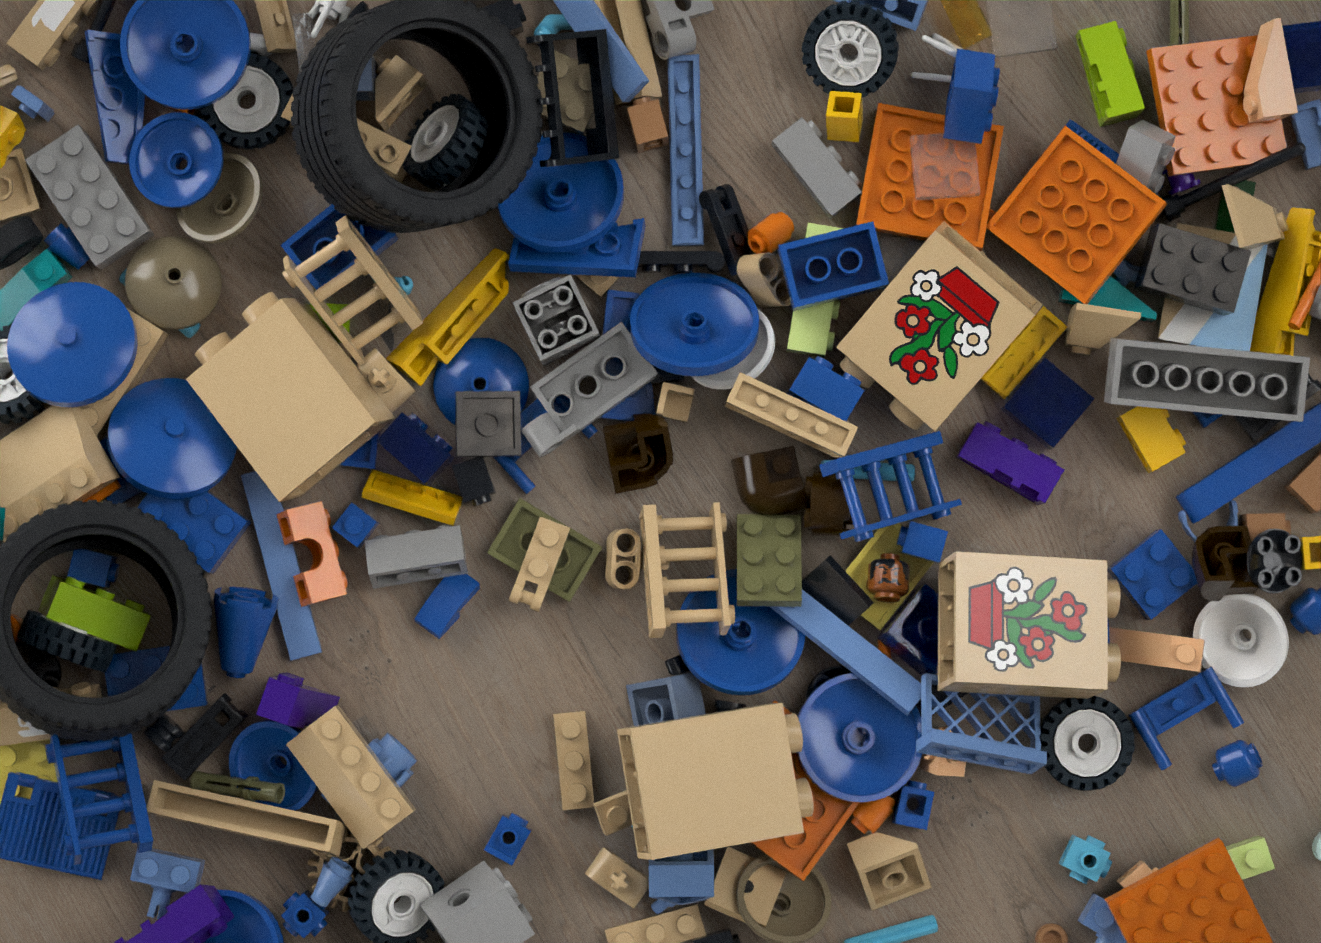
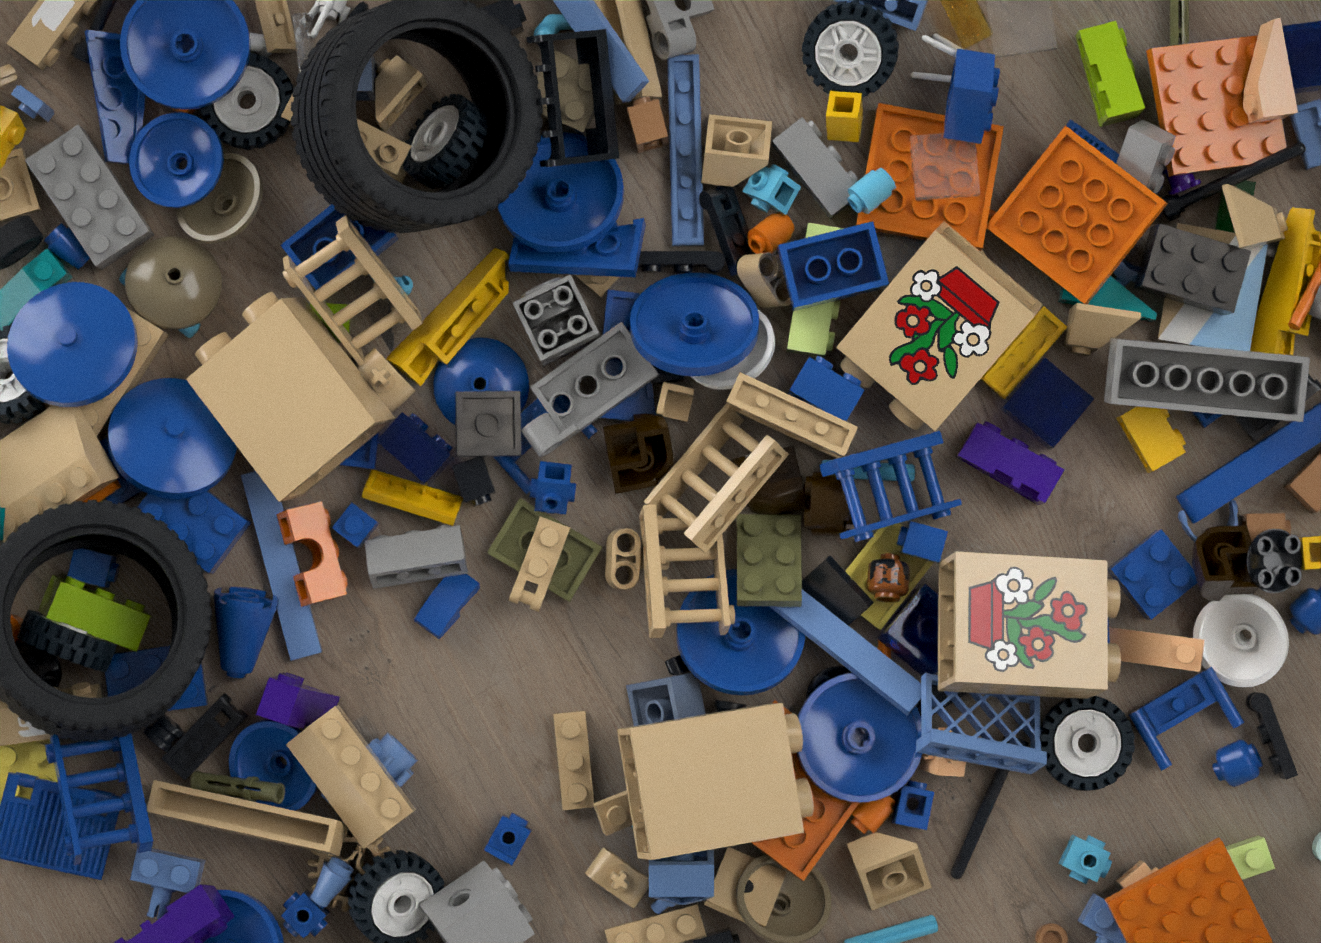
(553, 488): none -> blue brick
(734, 495): none -> tan fence
(735, 149): none -> tan slope
(771, 189): none -> medium azure brick
(871, 191): none -> medium azure brick
(980, 820): none -> black piece
(1271, 734): none -> black plate

